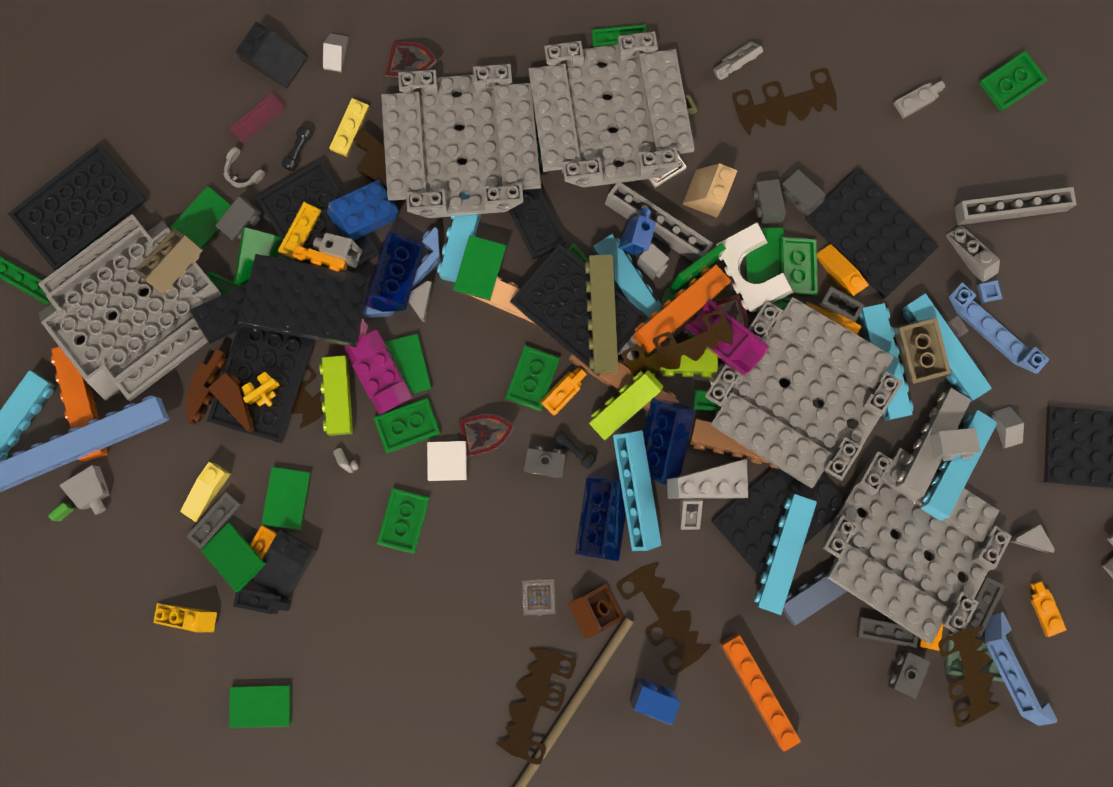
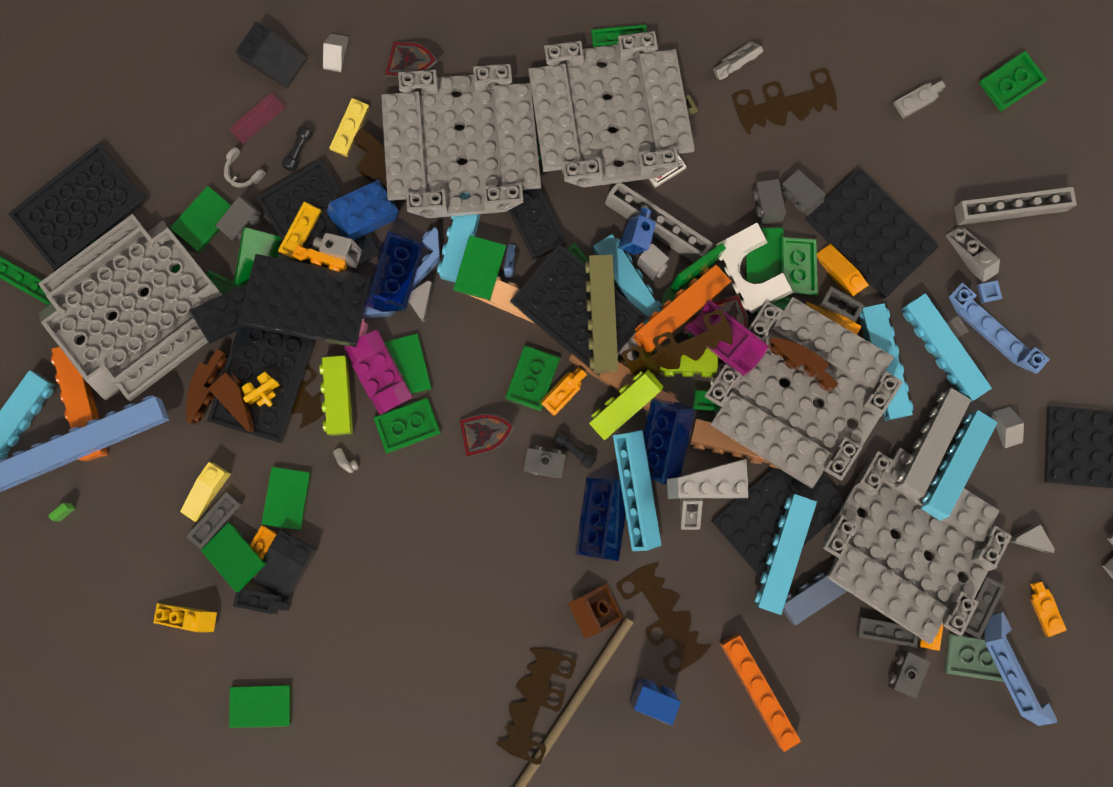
(87, 489): light grey torso -> none
(168, 261): dark tan slope -> none
(403, 520): green tile -> none
(447, 460): white tile -> none
(509, 263): none -> medium blue tile
(538, 597): piece -> none
(710, 189): tan slope -> none
(797, 356): none -> reddish brown slope
(922, 350): dark tan slope -> none
(955, 443): light grey brick -> none
(974, 682): dark brown piece -> none

